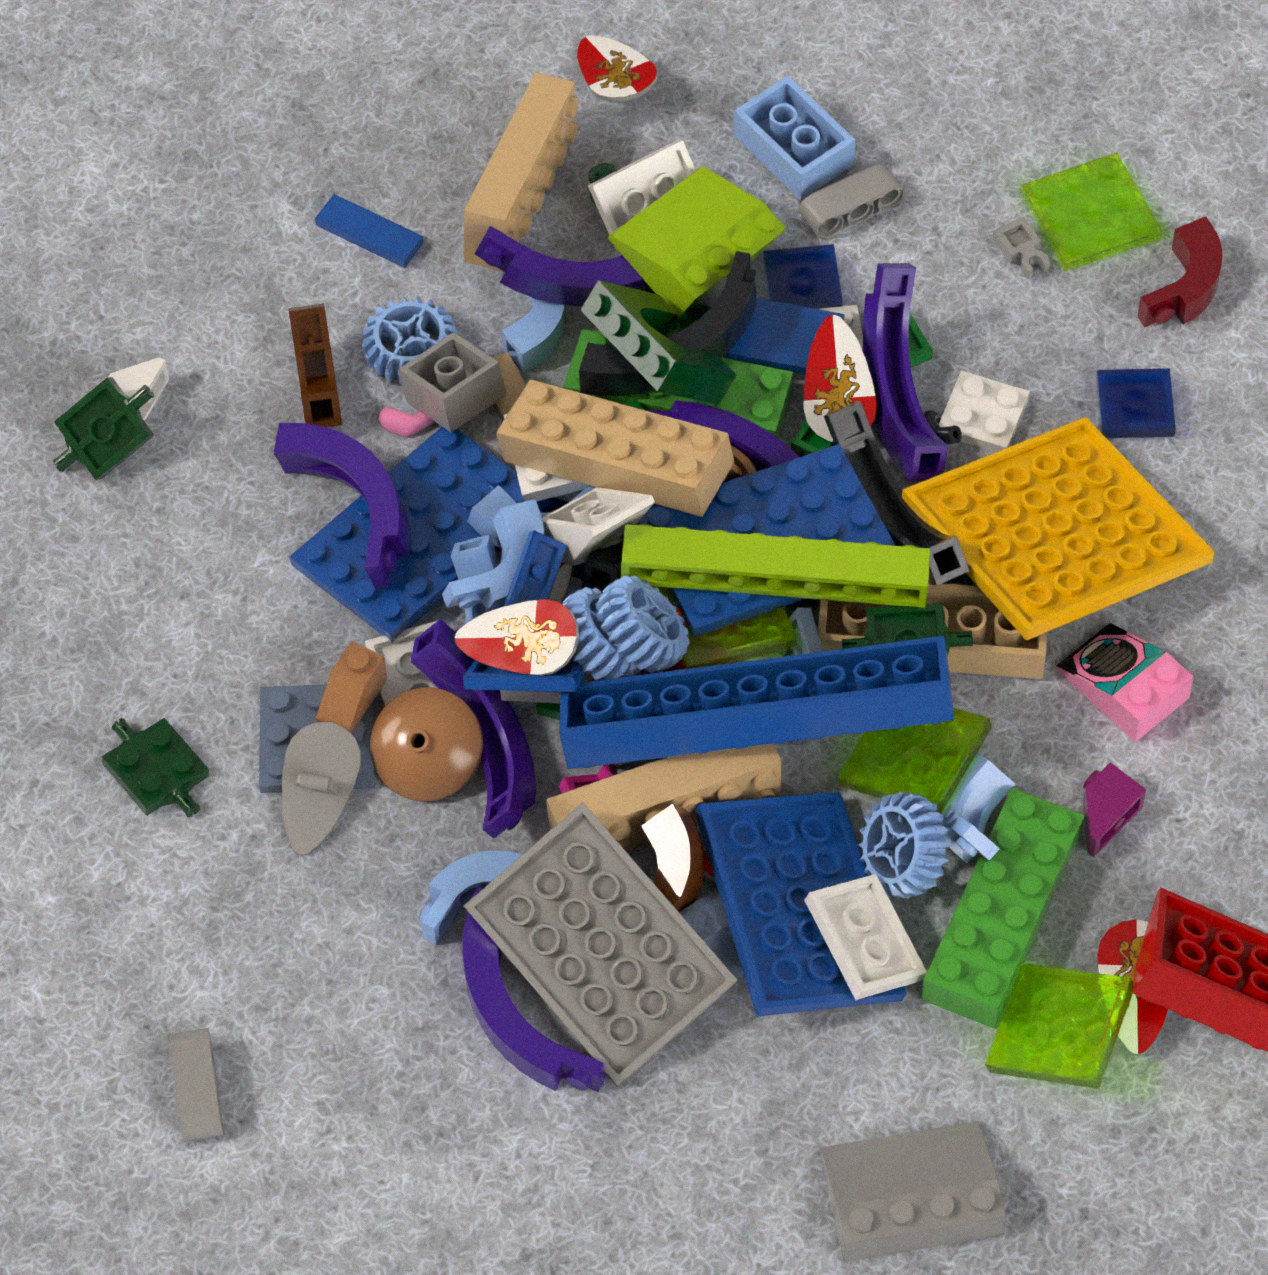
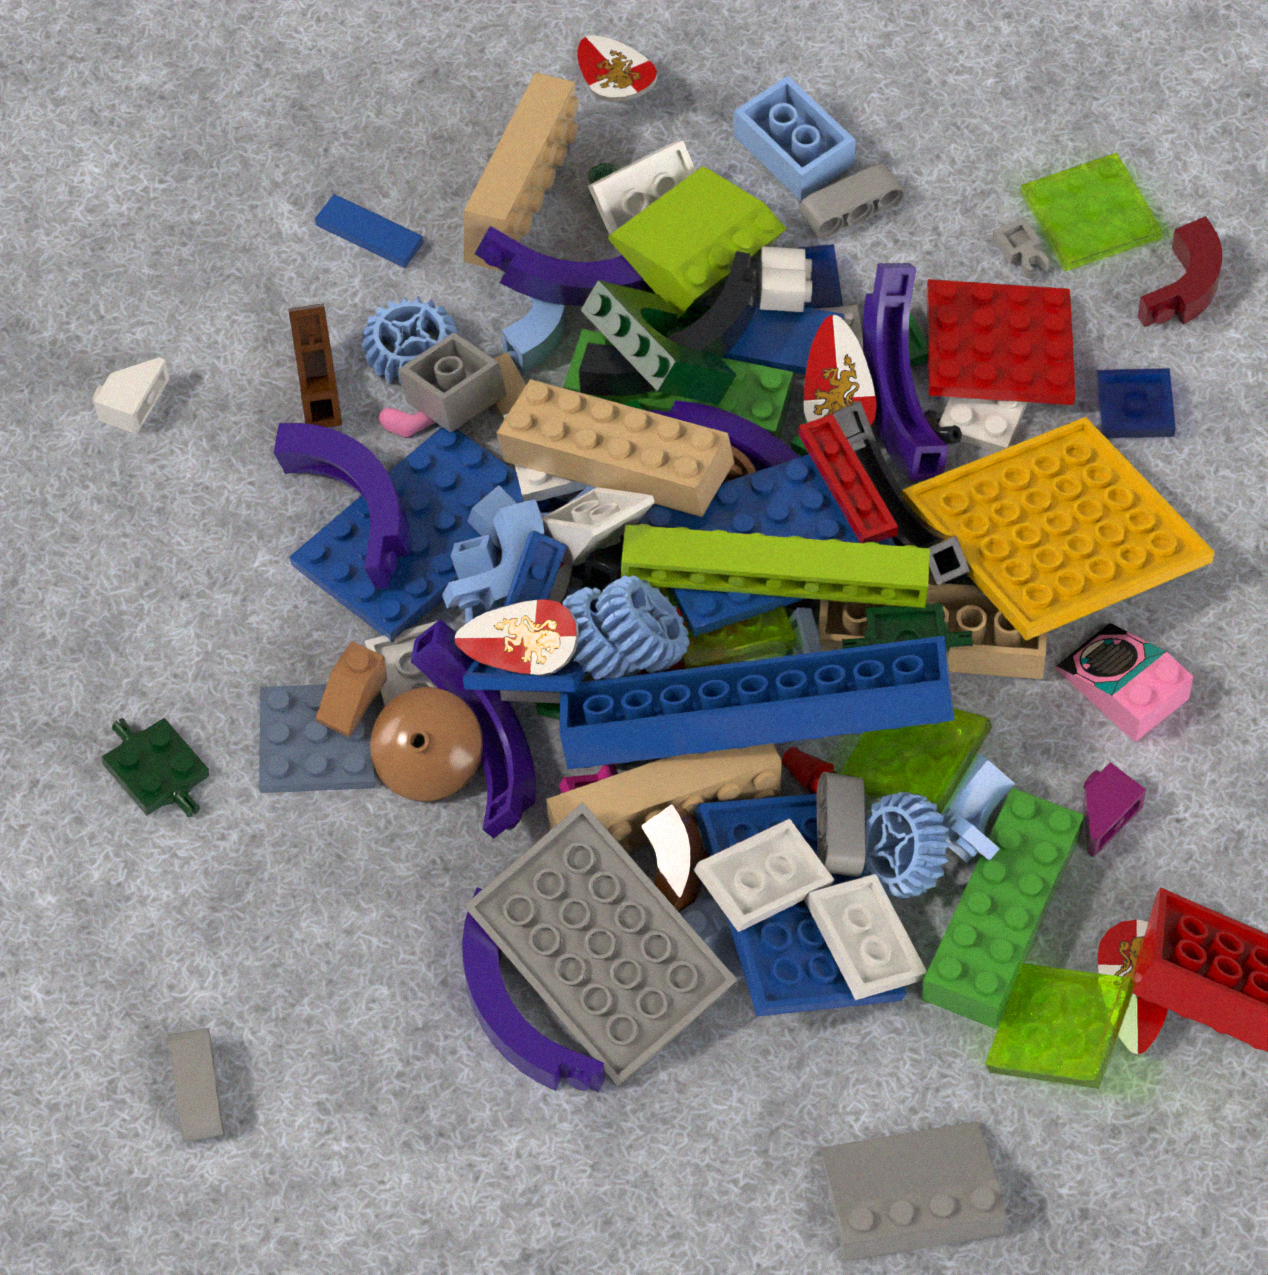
(103, 428): dark green plate -> none
(317, 782): light grey shield -> none
(456, 887): light blue arch -> none
(763, 875): none -> white plate
(784, 279): none -> white brick
(806, 768): none -> red cone
(841, 824): none -> light grey beam
(847, 480): none -> red plate
(1000, 342): none -> red plate

